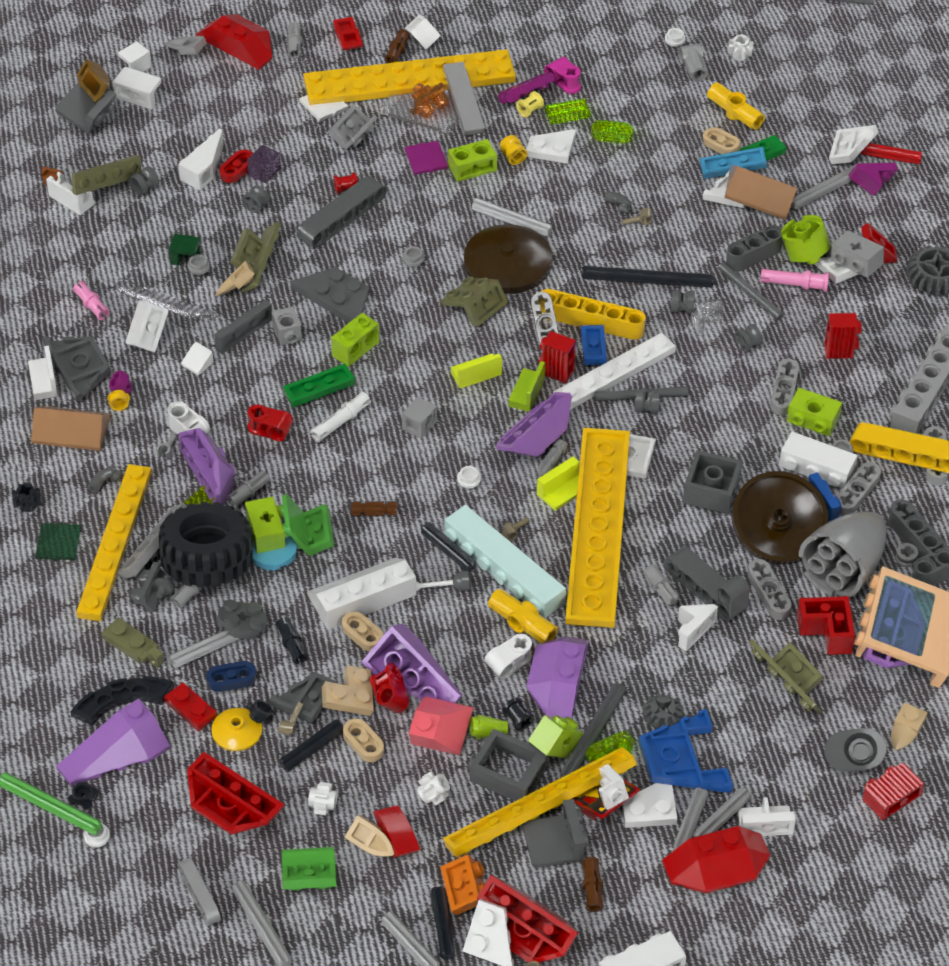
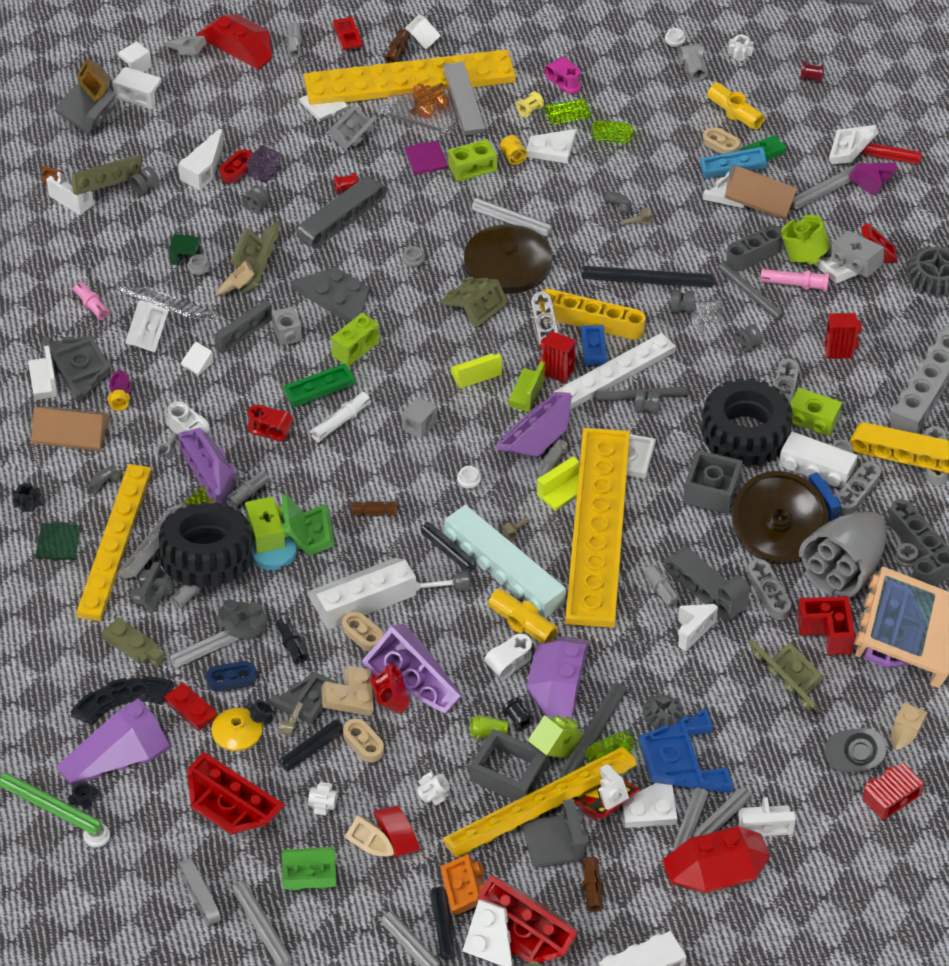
(440, 725): coral slope -> none
(524, 88): magenta hinge -> none
(751, 400): none -> black tyre
(812, 72): none -> dark red bush

